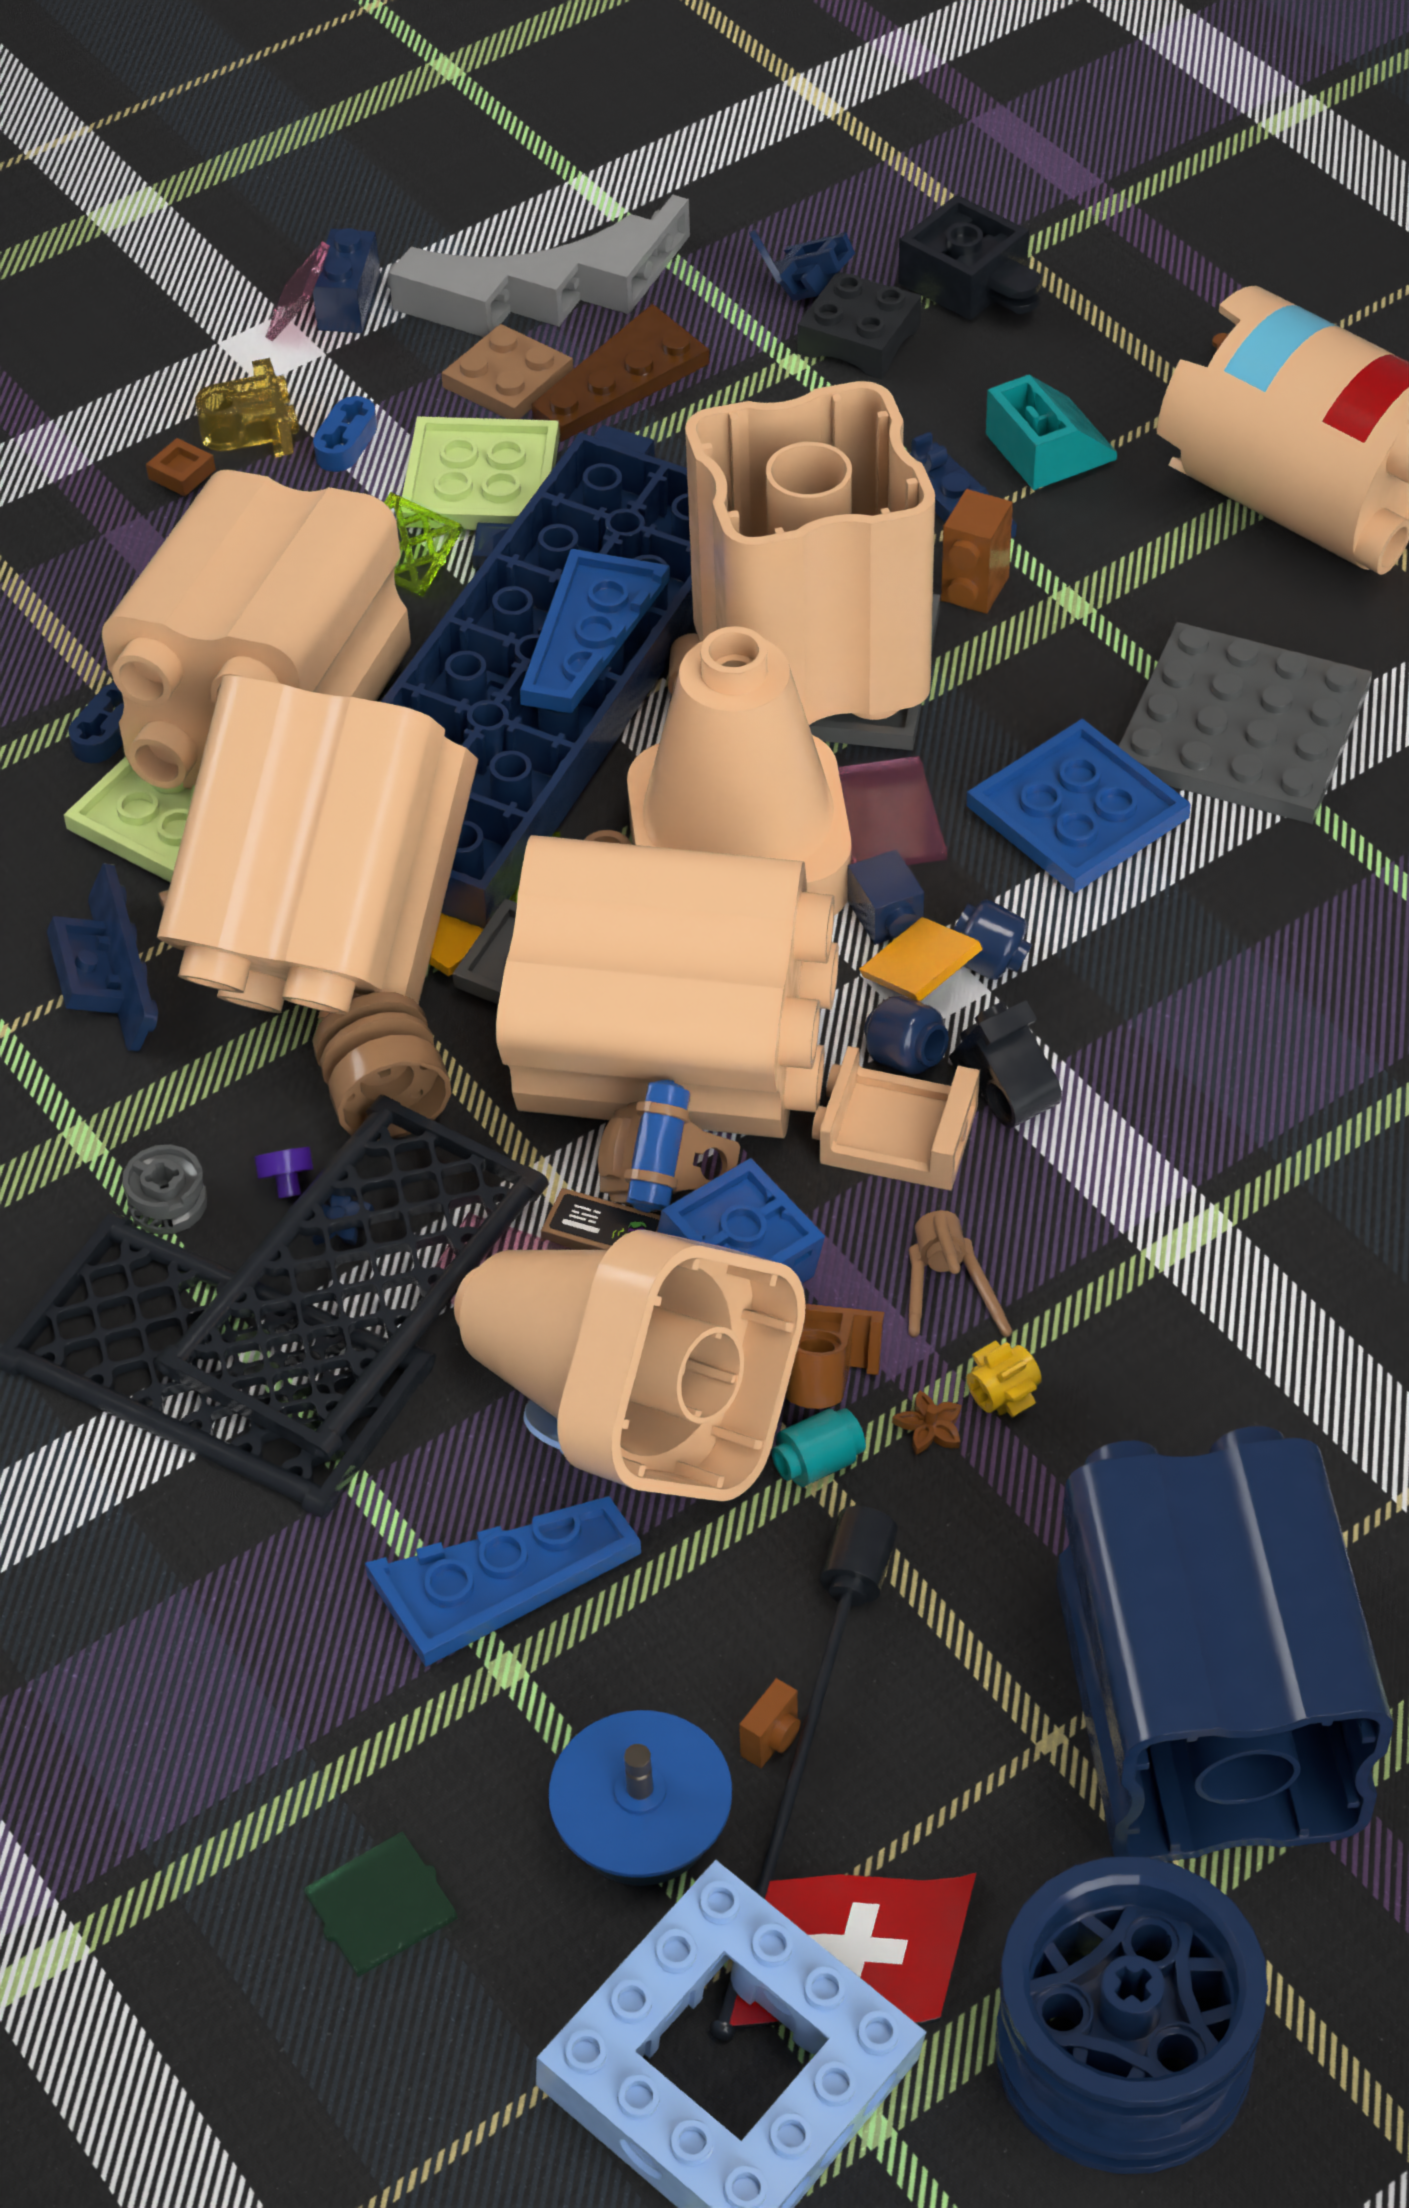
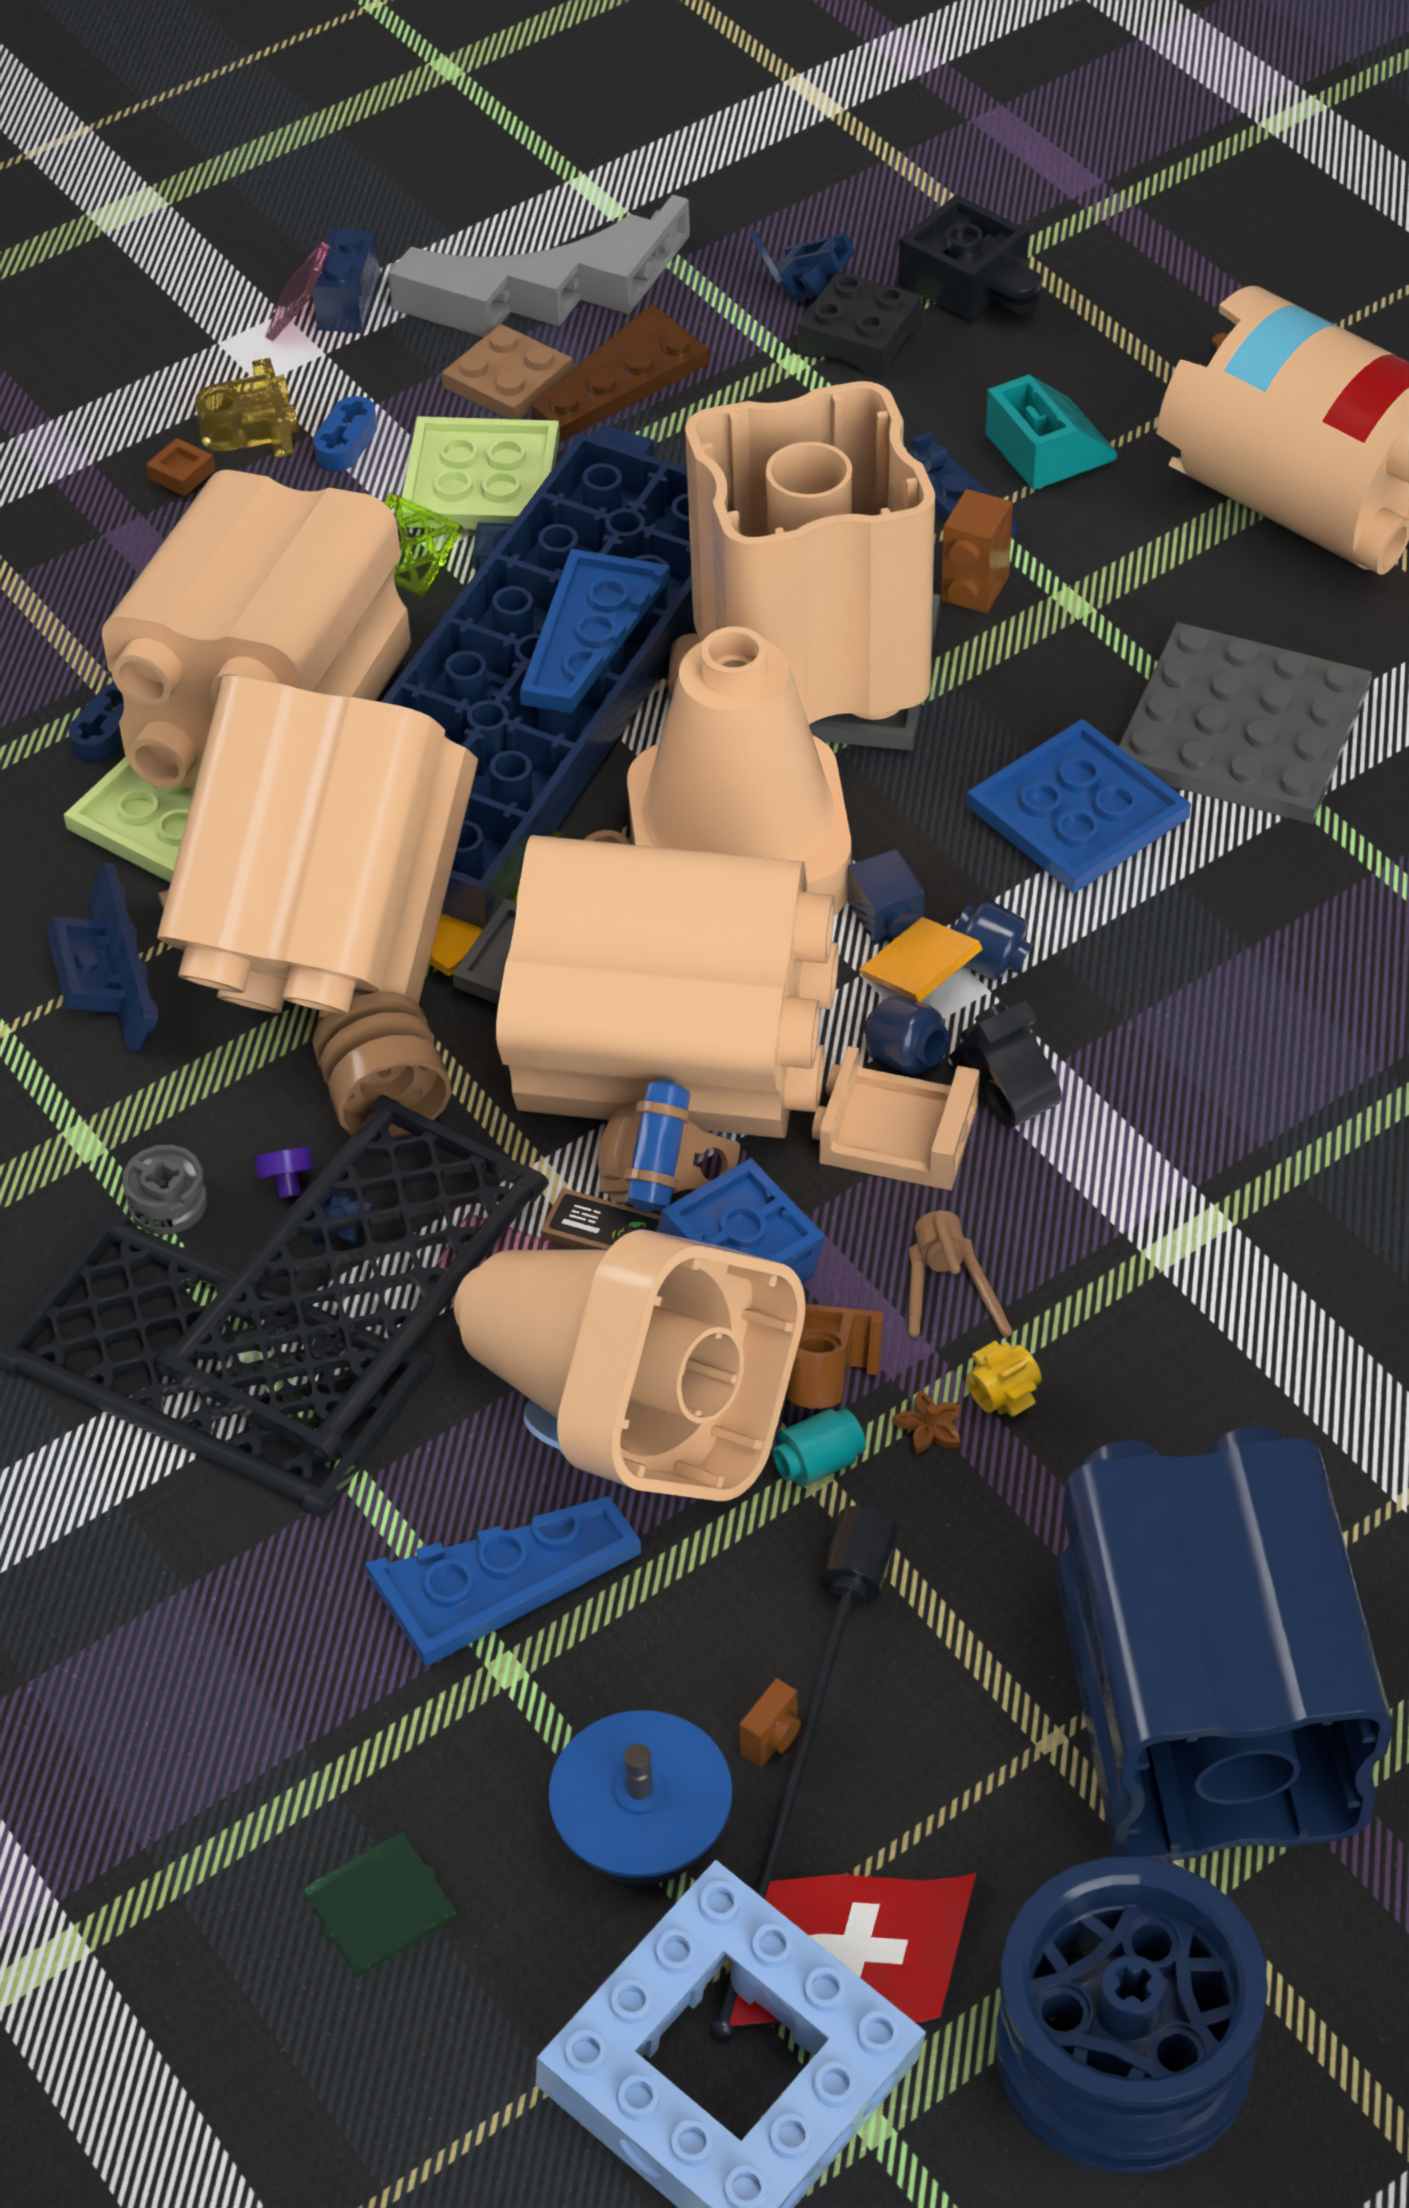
(891, 810): clear pink piece -> none

